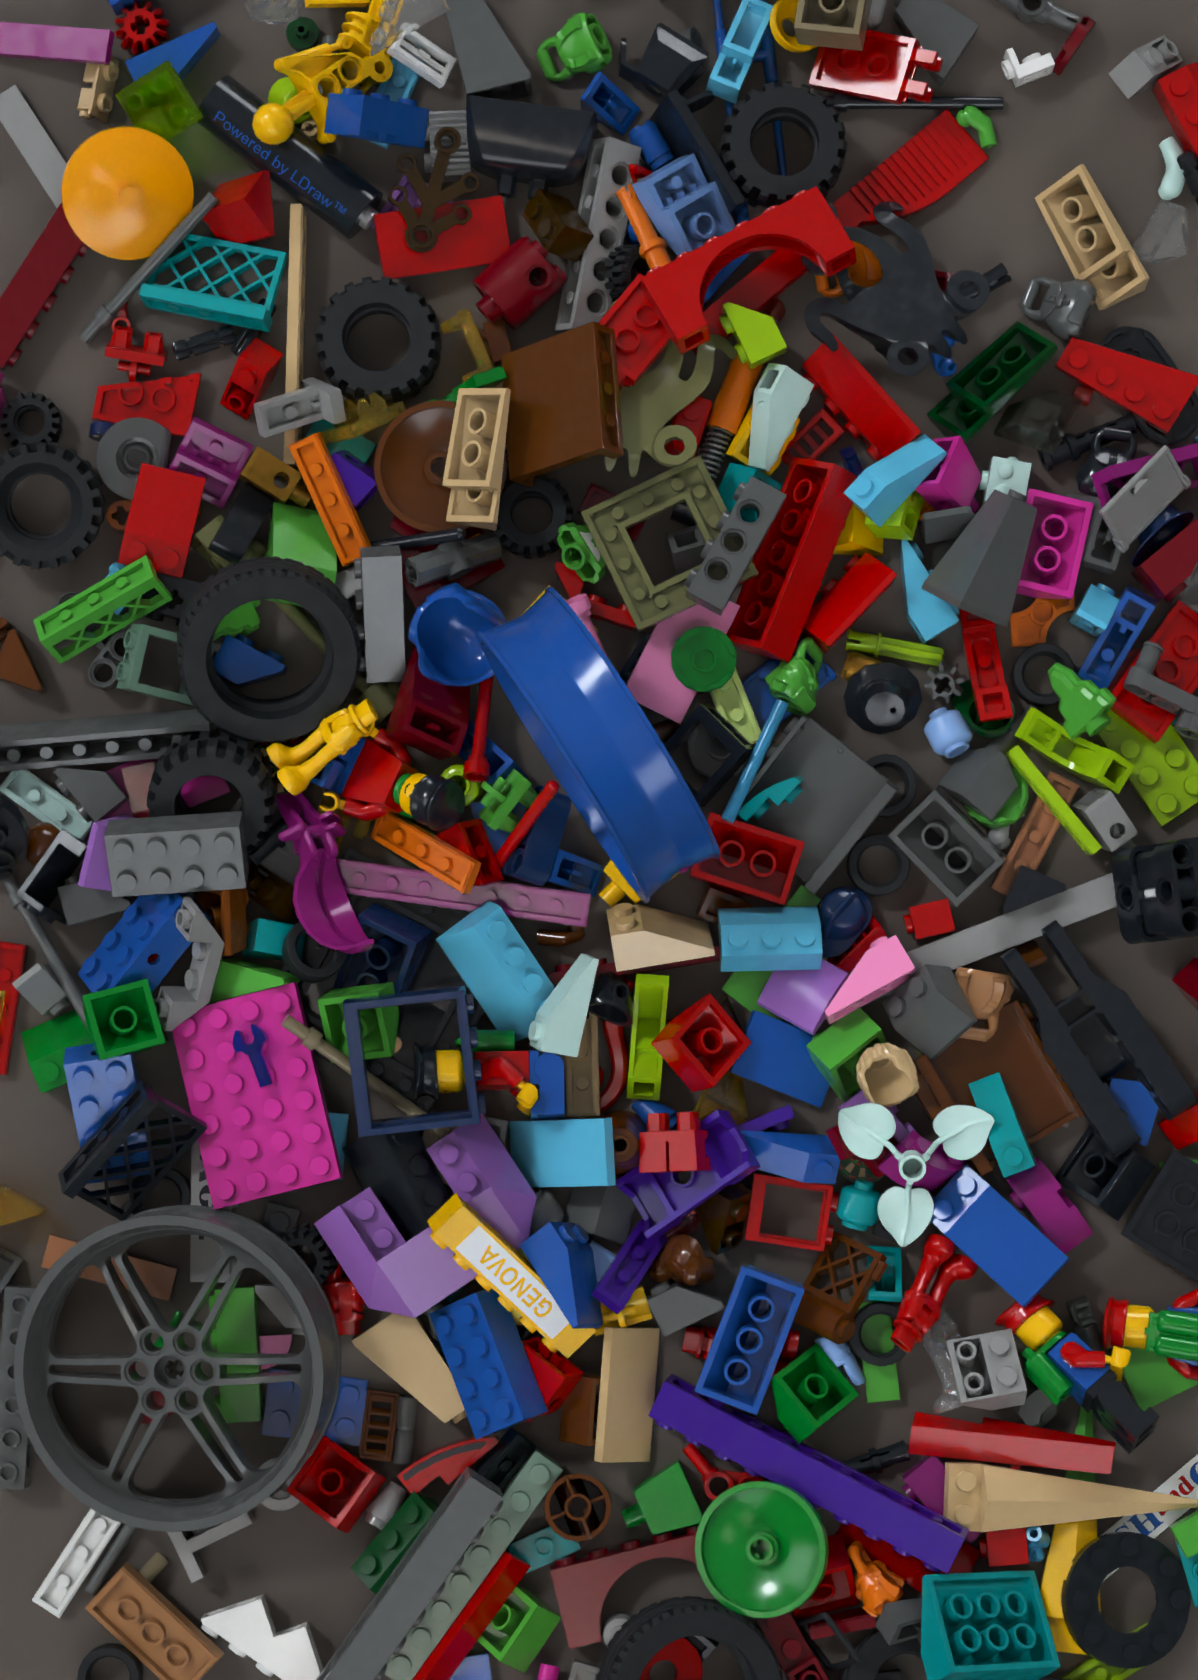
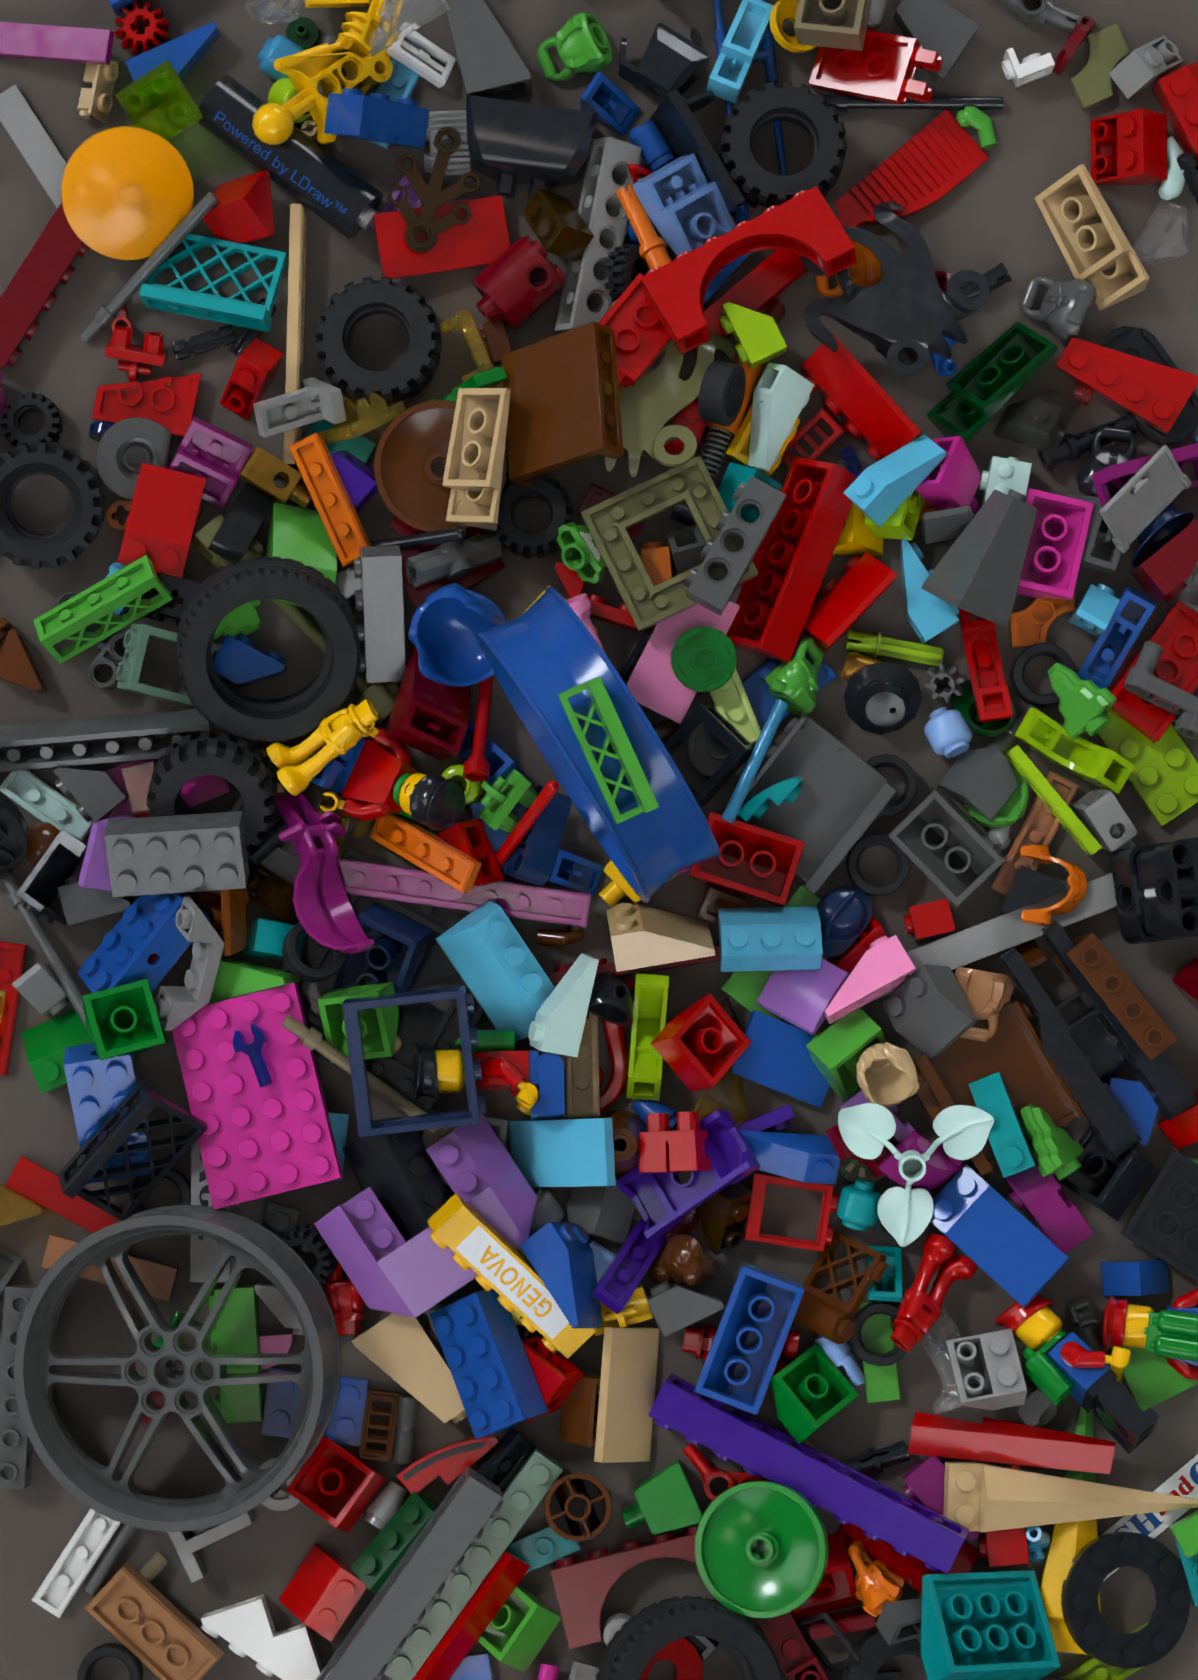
(45, 1189): none -> red tile
(275, 49): none -> dark azure head
(323, 1592): none -> red slope
(620, 744): none -> bright green fence
(656, 561): none -> orange window
(721, 393): none -> black tyre
(1050, 1144): none -> bright green rock
(1076, 881): none -> orange helmet
(1105, 51): none -> olive tile
(1119, 995): none -> reddish brown panel
(1129, 148): none -> red slope
(1134, 1277): none -> blue slope

